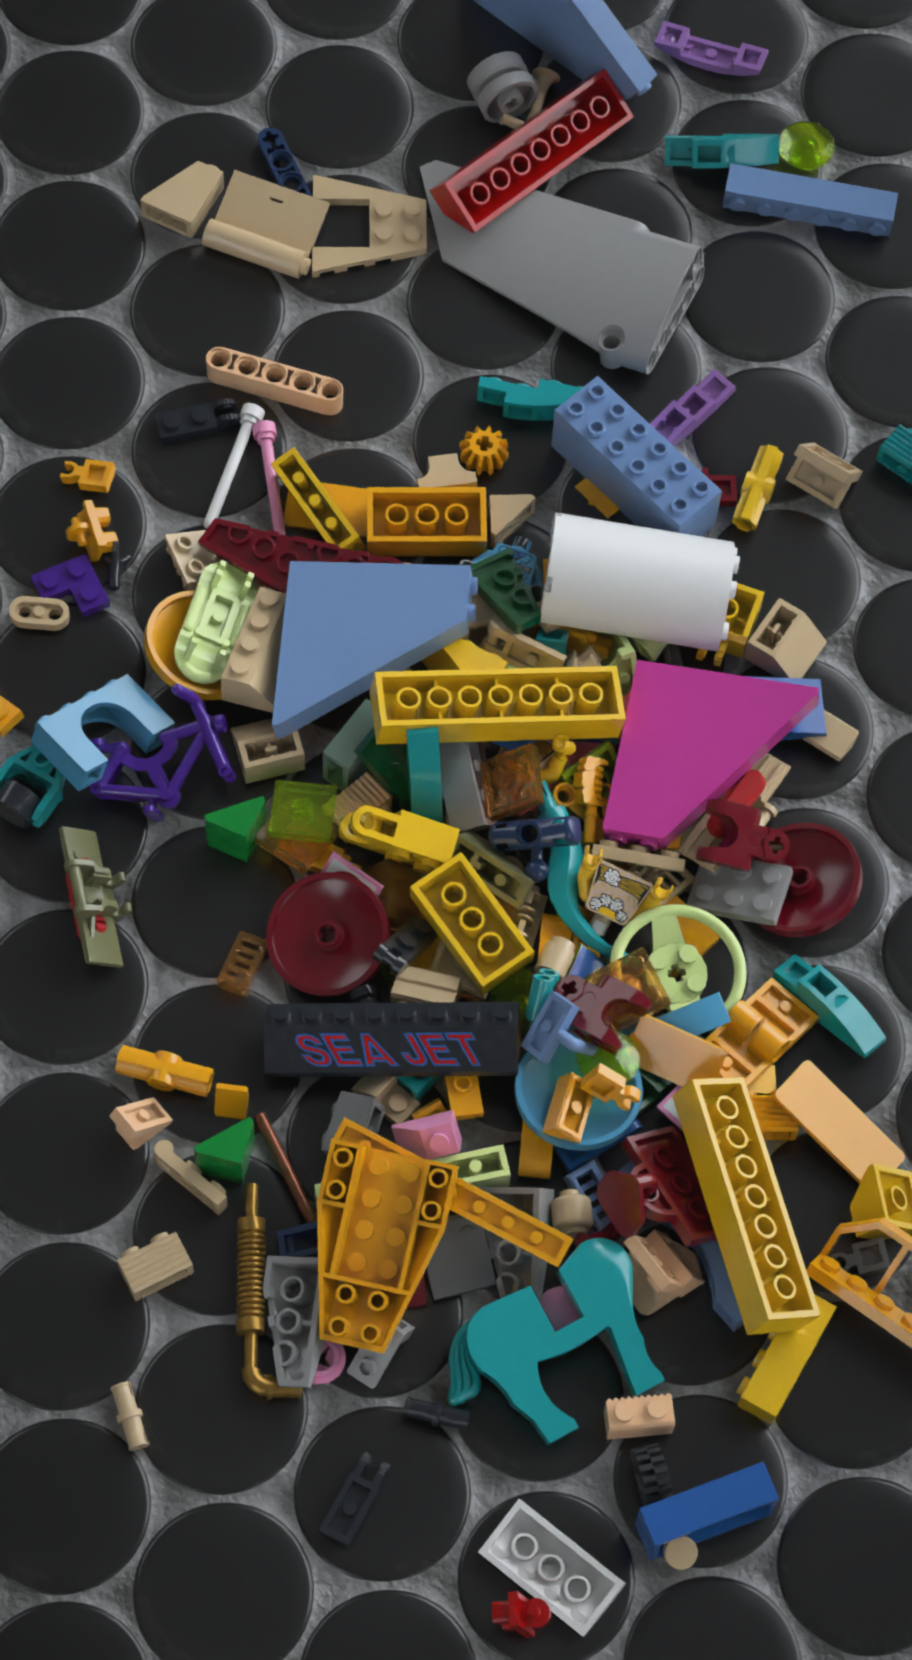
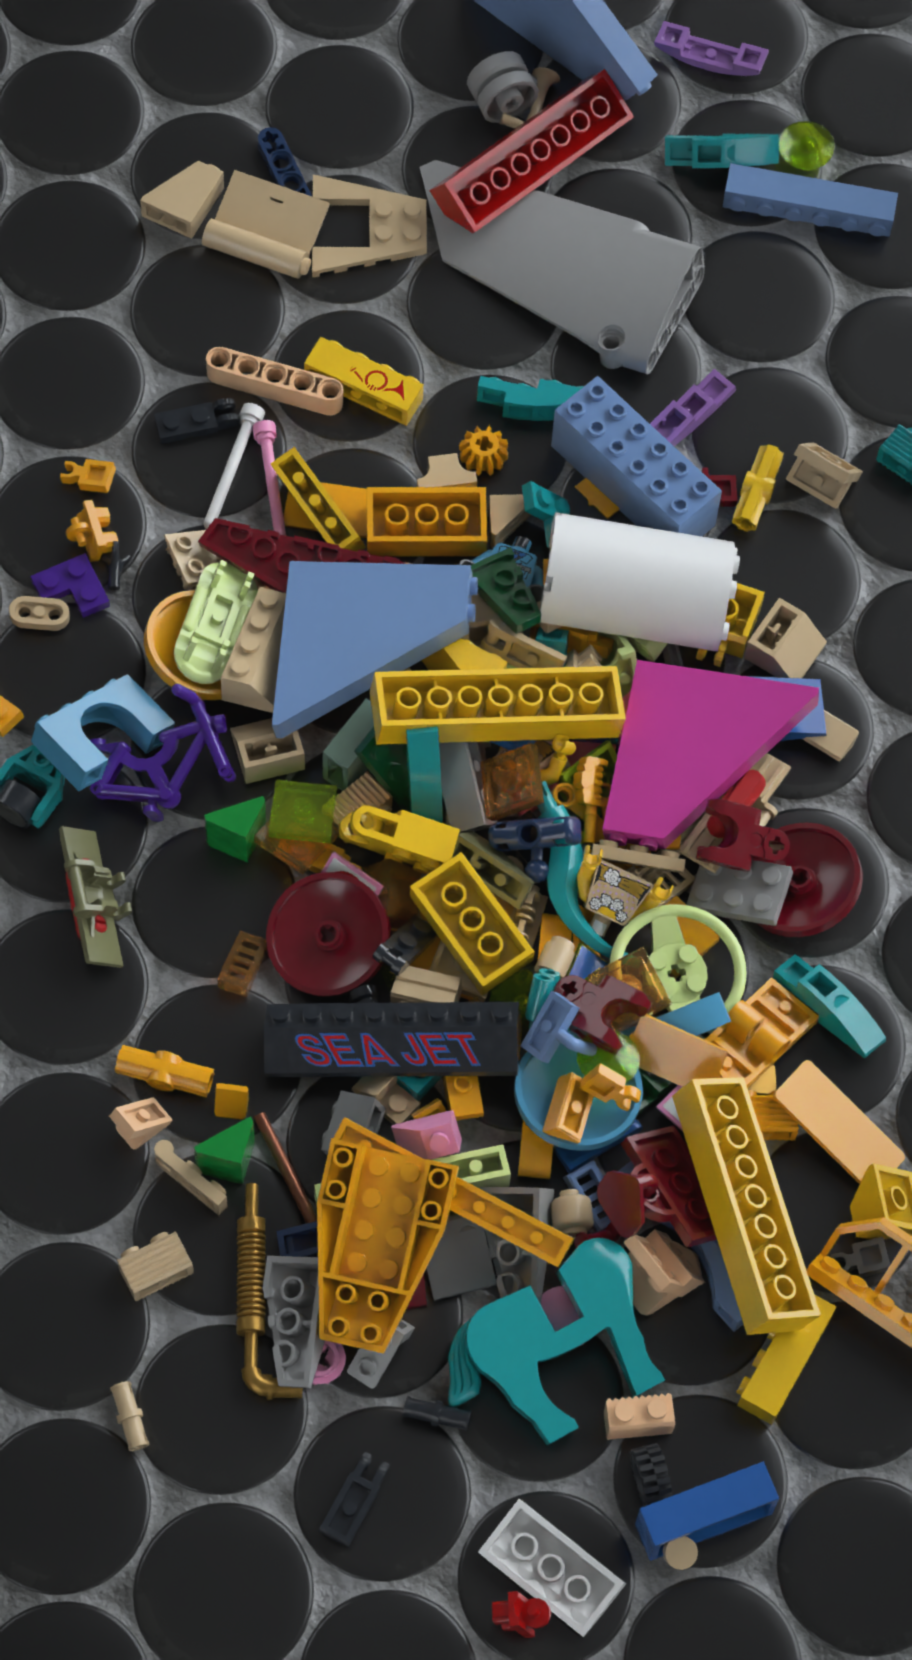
(366, 381): none -> yellow brick
(543, 505): none -> teal plate

